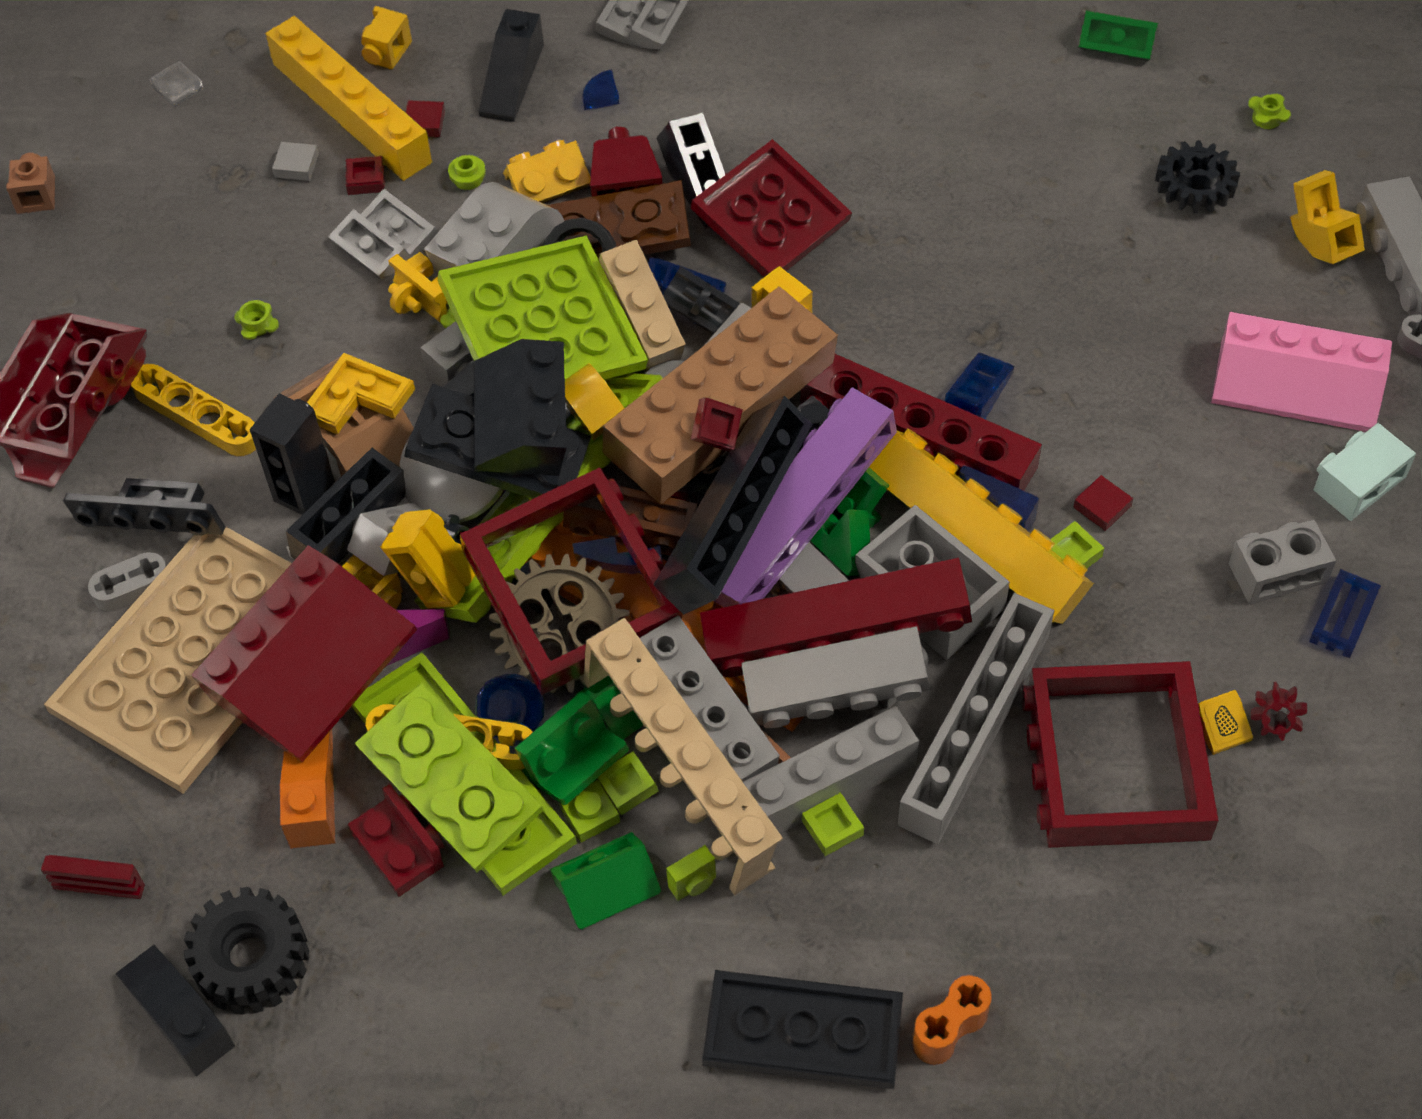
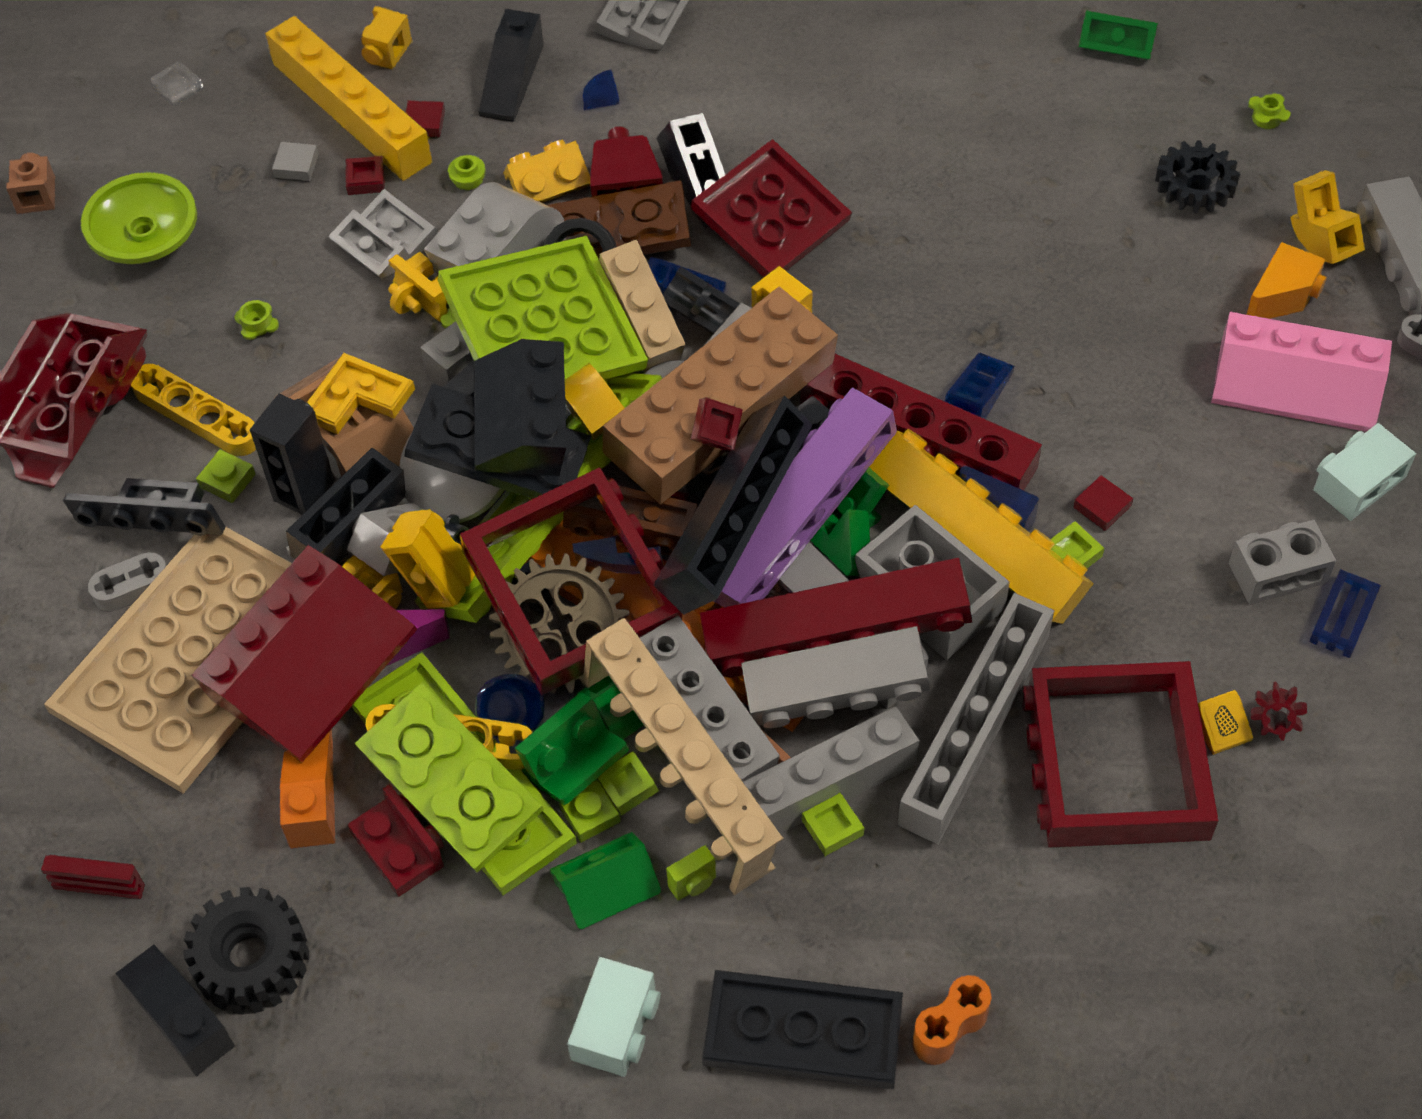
(139, 218): none -> lime dish
(226, 476): none -> lime plate
(613, 1017): none -> light aqua brick
(1287, 283): none -> light orange slope

